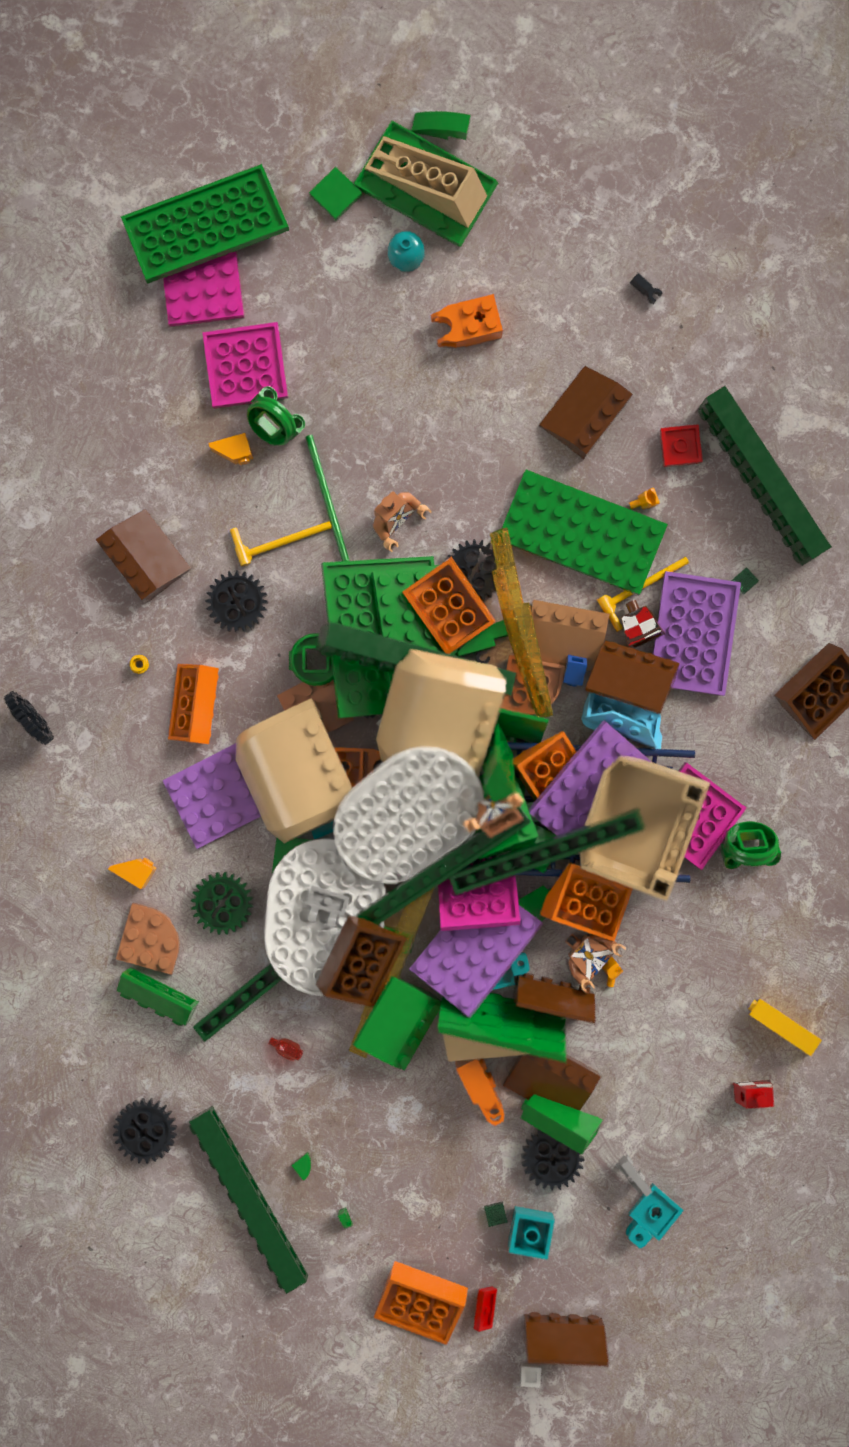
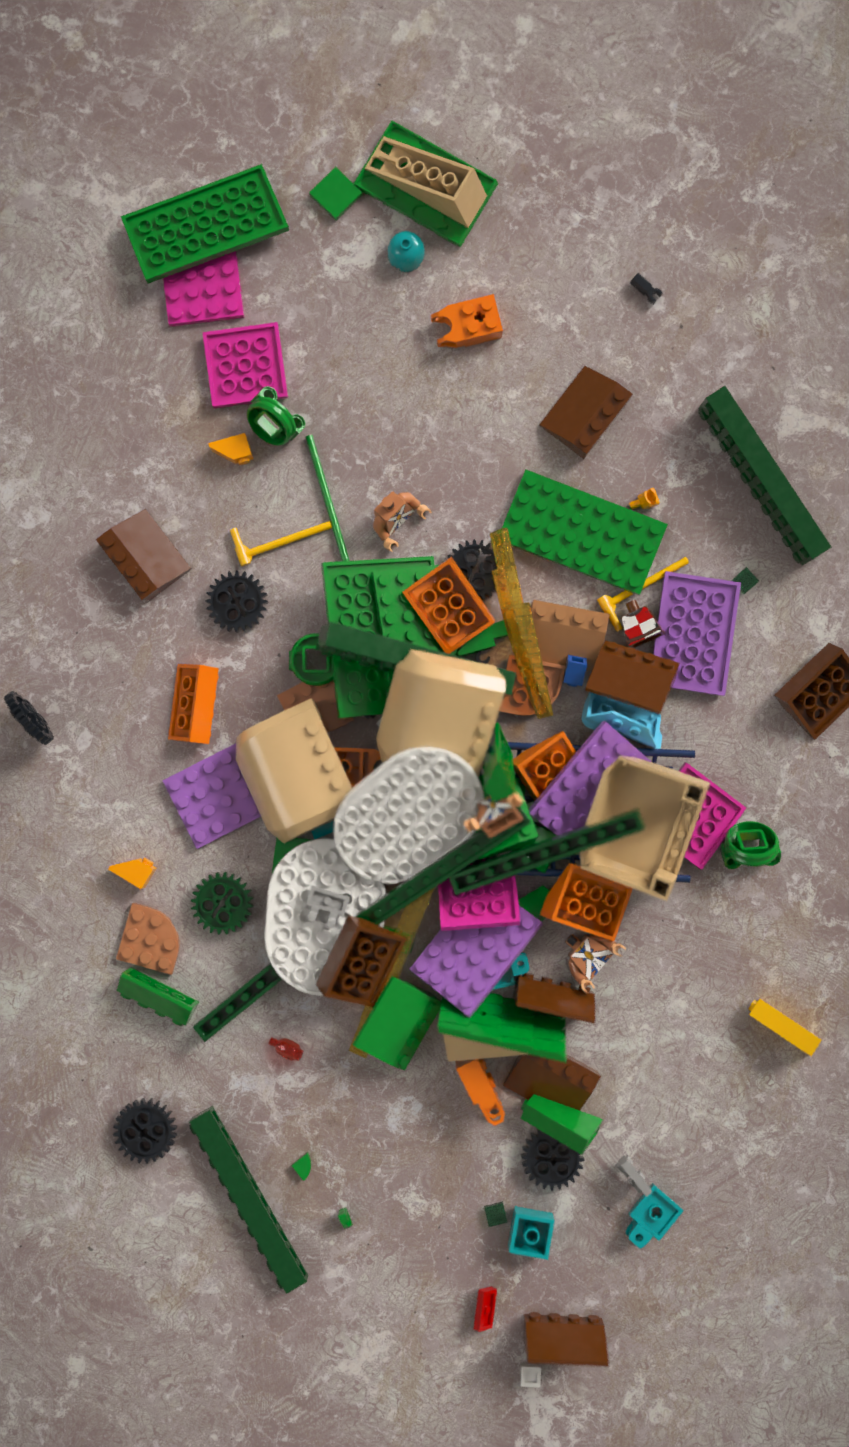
(133, 664): yellow plate -> none
(421, 1303): orange slope -> none
(441, 124): green slope -> none
(521, 726): green slope -> none
(612, 970): light orange piece -> none
(681, 445): red plate -> none
(756, 1094): red torso -> none

